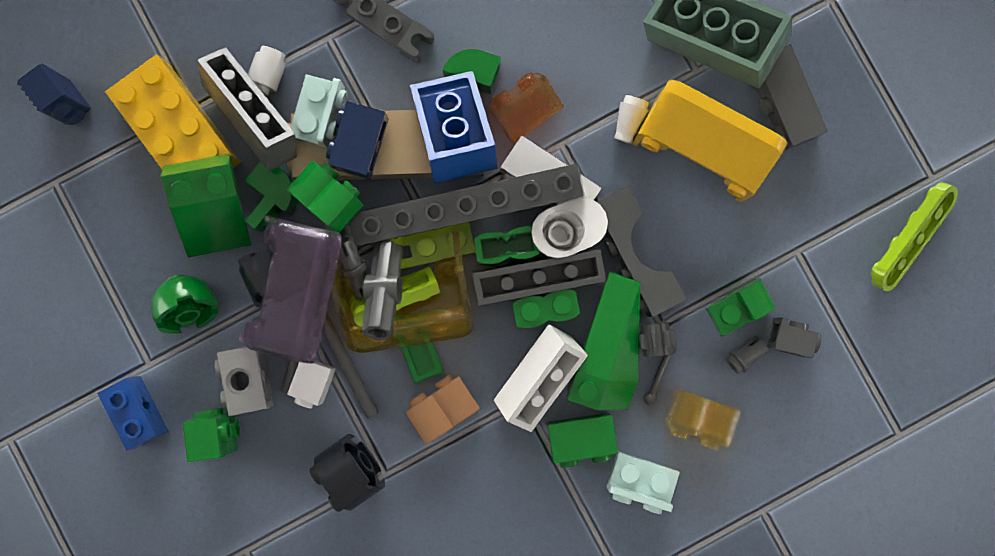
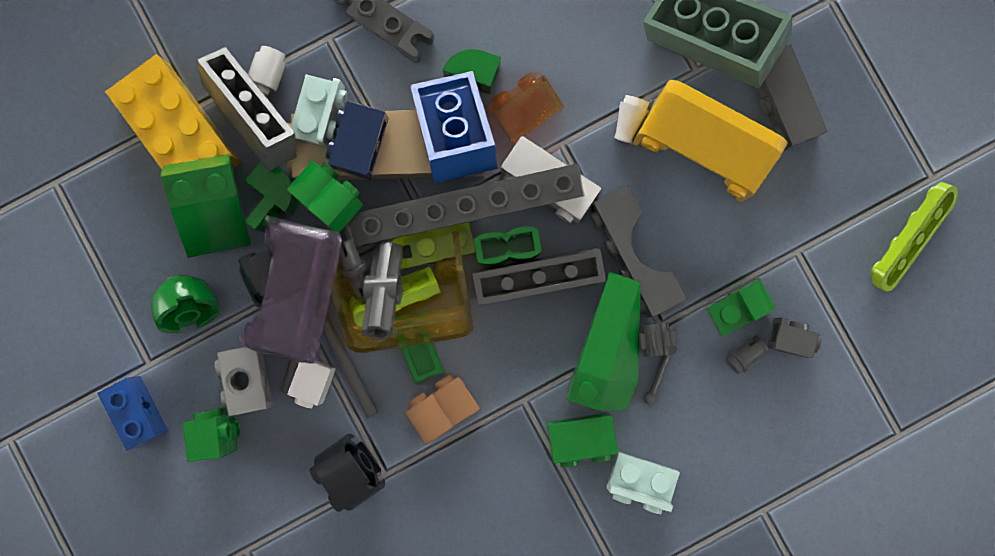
(54, 95): dark blue brick -> none
(540, 378): white brick -> none
(554, 307): green brick -> none
(569, 227): white piece -> none
(701, 418): clear yellow brick -> none

